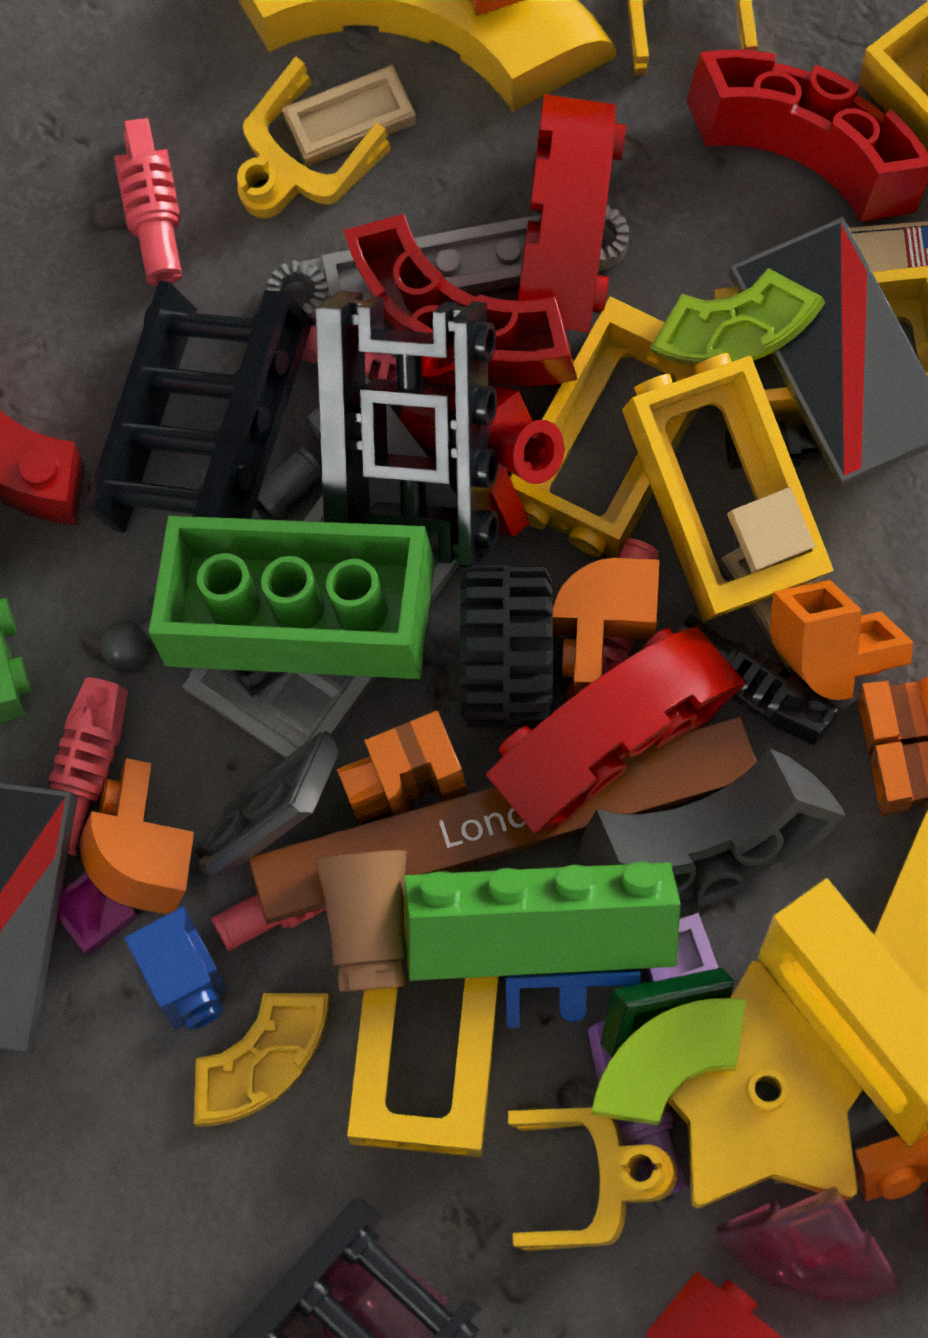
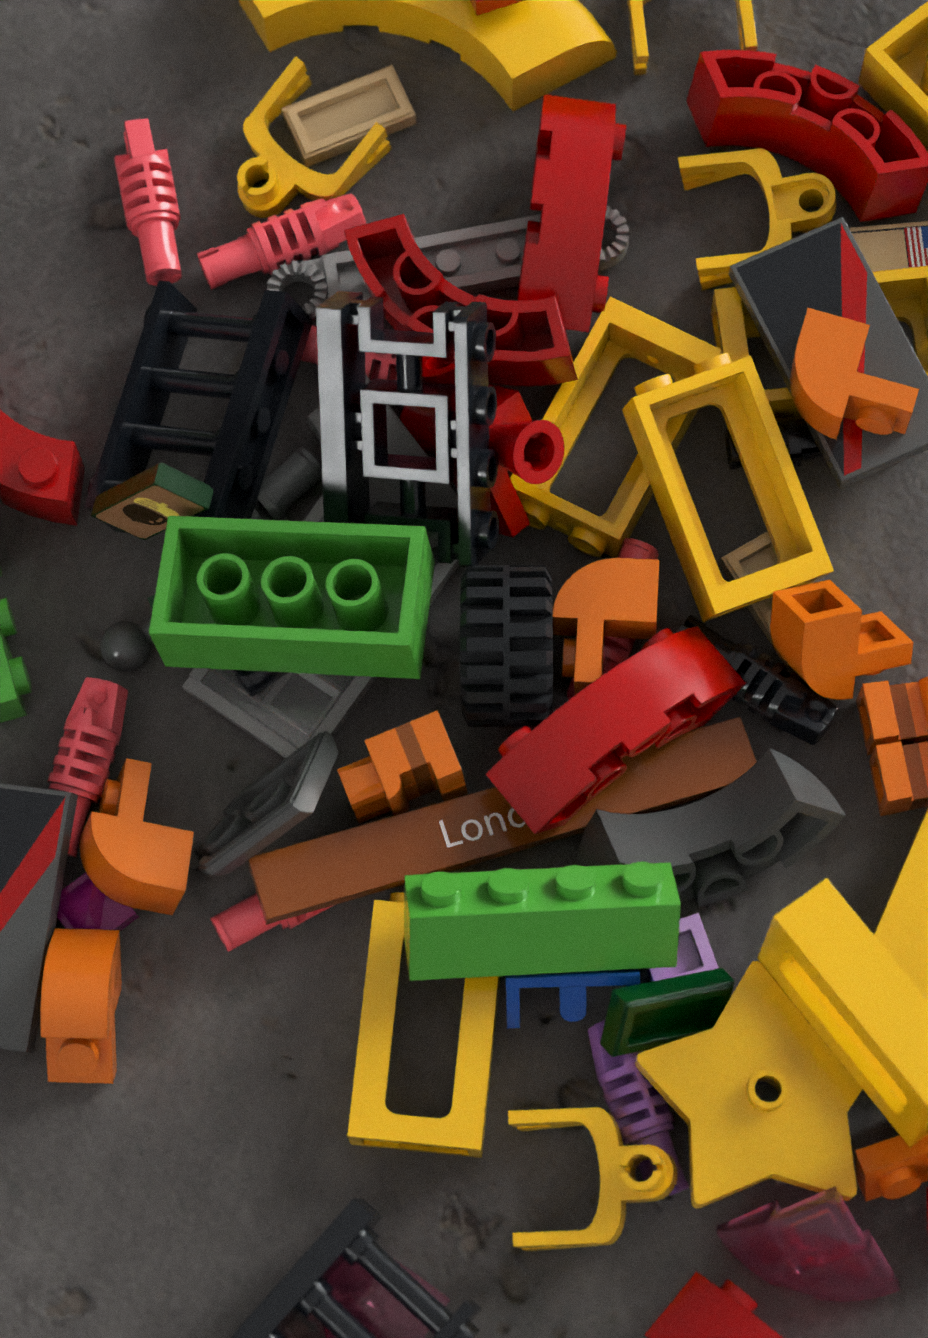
(80, 1004): none -> orange brick
(146, 501): none -> tile
(179, 970): blue window -> none
(263, 1062): yellow tile -> none
(283, 239): none -> coral hinge
(366, 917): medium nougat plant -> none
(668, 1054): lime tile -> none
(741, 325): lime tile -> none
(771, 530): tan tile -> none
(784, 196): none -> yellow piece
(830, 388): none -> orange brick

